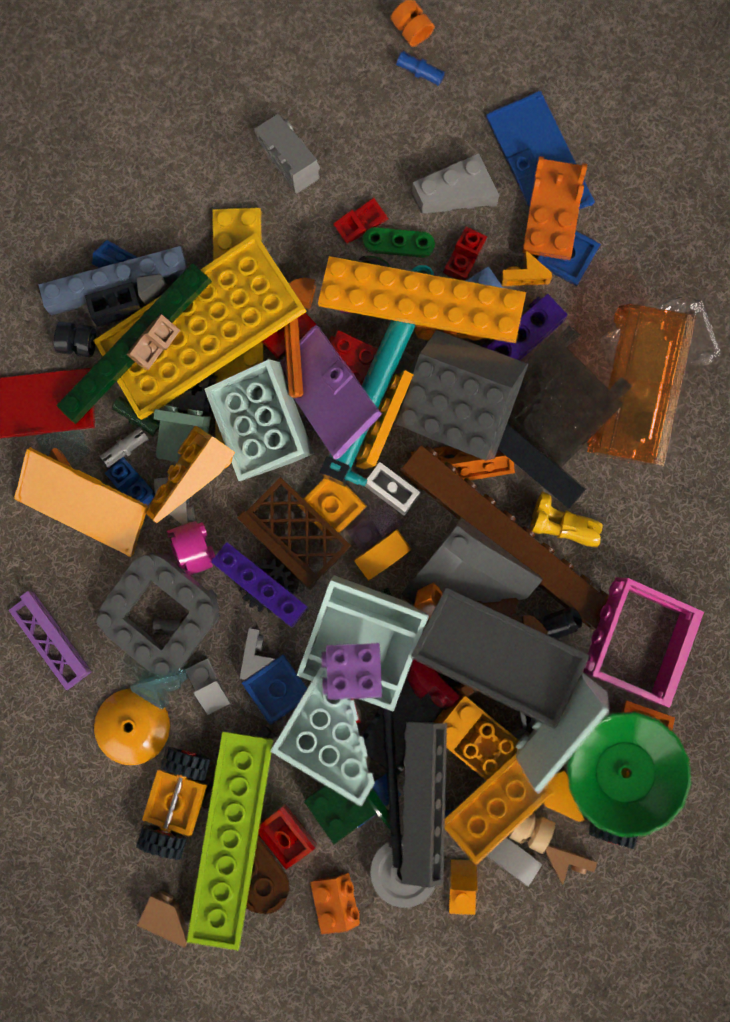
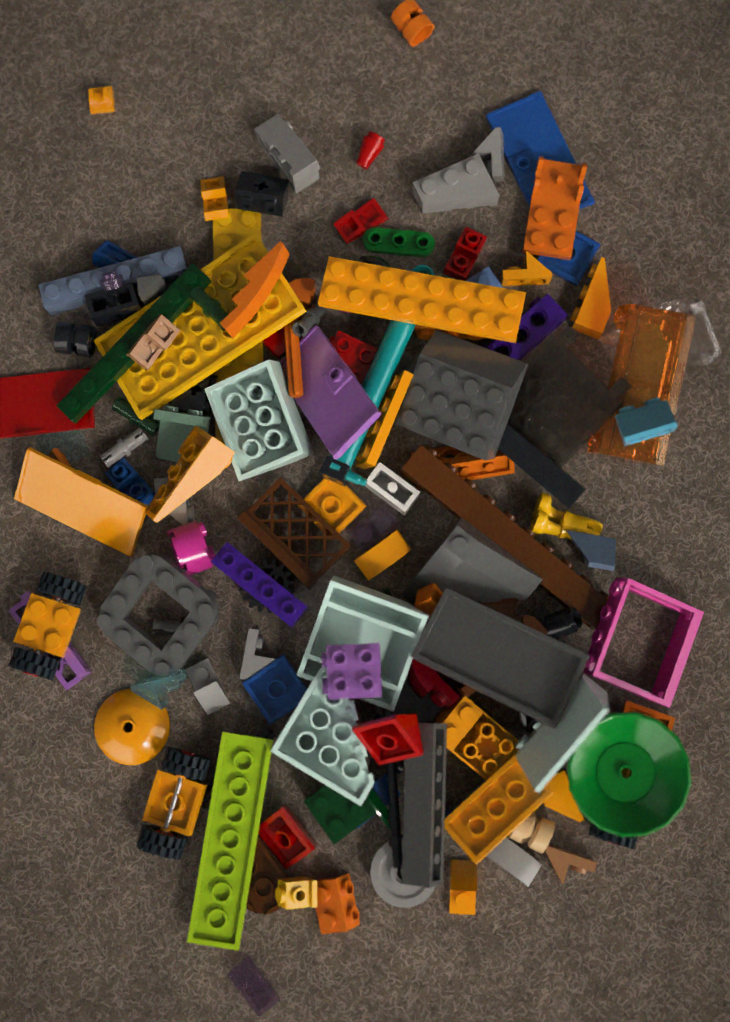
(47, 625): none -> plate
(101, 99): none -> light orange tile
(111, 281): none -> clear purple plate
(164, 918): medium nougat slope -> none
(210, 306): none -> clear green pin
(214, 198): none -> light orange slope
(253, 986): none -> plate
(261, 193): none -> black brick
(261, 281): none -> orange slope
(304, 887): none -> yellow brick
(308, 319): none -> dark grey pin
(370, 148): none -> red cone
(391, 738): none -> red slope
(420, 68): blue pin -> none
(493, 149): none -> light grey slope
(596, 306): none -> light orange slope
(596, 550): none -> sand blue slope
(645, 422): none -> medium azure slope

